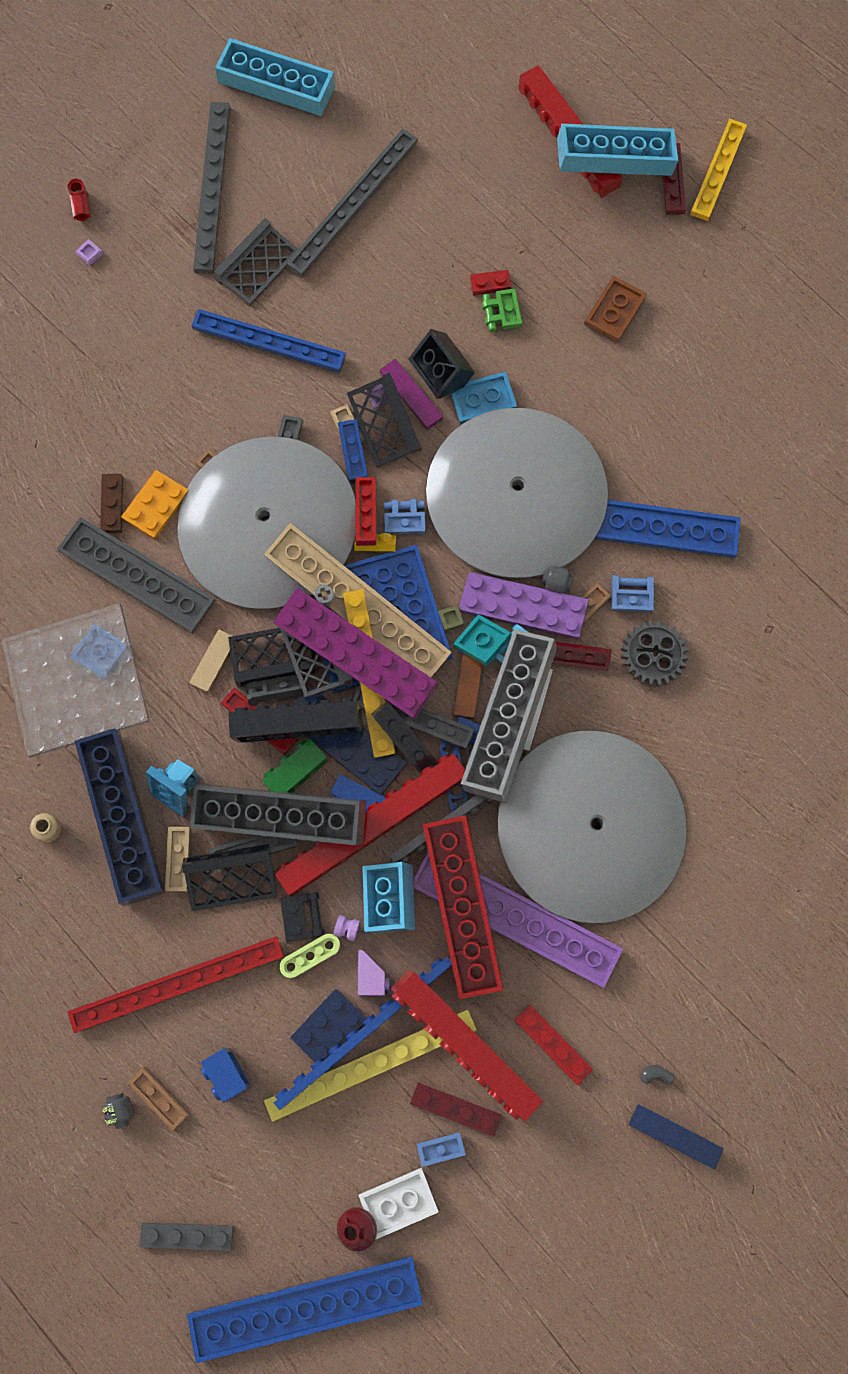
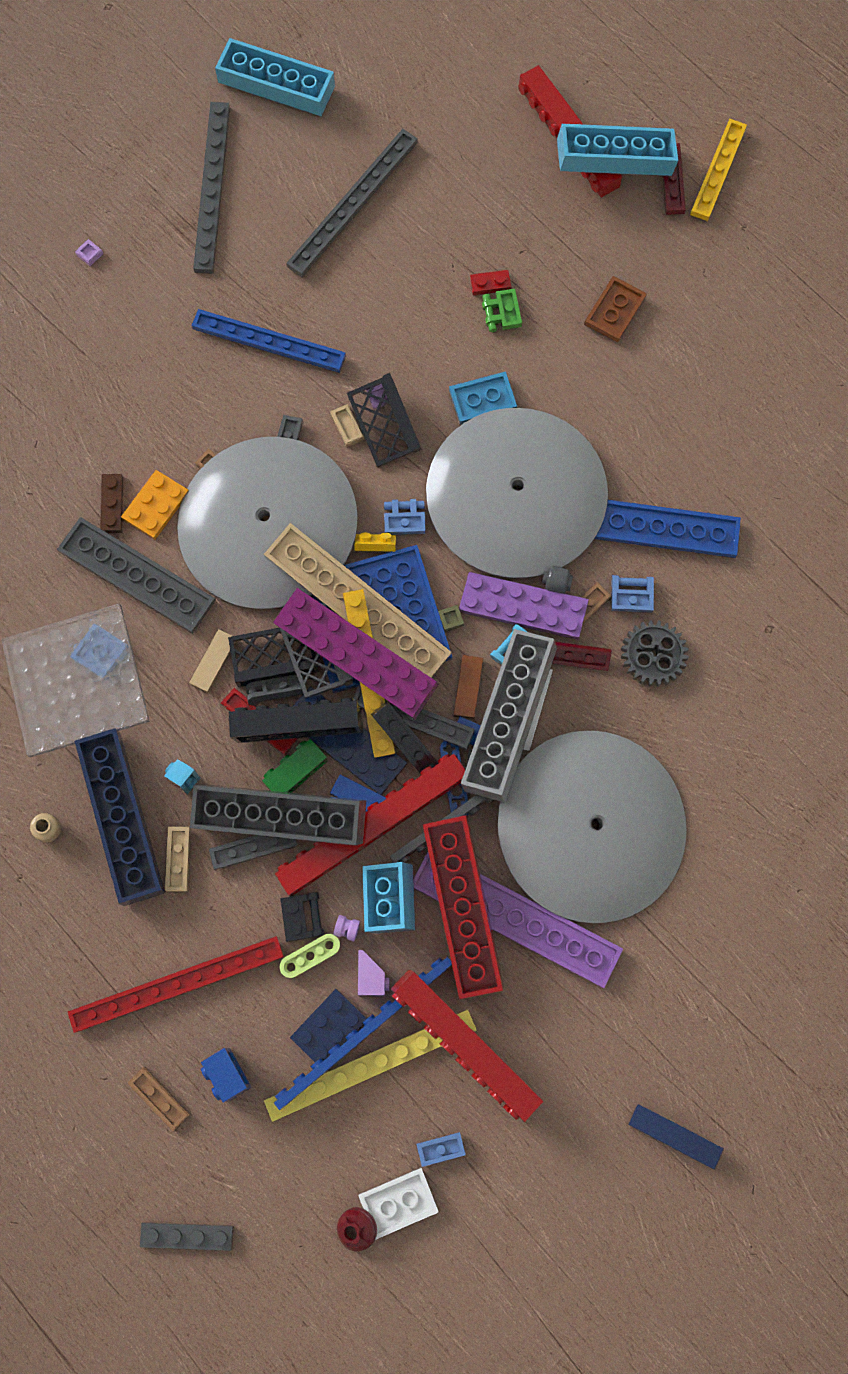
(79, 199): red piece -> none
(118, 1110): dark grey head -> none
(167, 791): dark azure plate -> none
(222, 861): black fence -> none
(242, 253): dark grey fence -> none
(304, 1309): blue plate -> none
(318, 593): light grey bush -> none
(352, 449): blue tile -> none
(365, 511): red plate -> none
(412, 395): magenta tile -> none
(441, 364): black slope -> none
(456, 1109): dark red plate -> none
(482, 640): teal plate -> none
(553, 1045): red plate -> none
(655, 1072): dark grey arm -> none

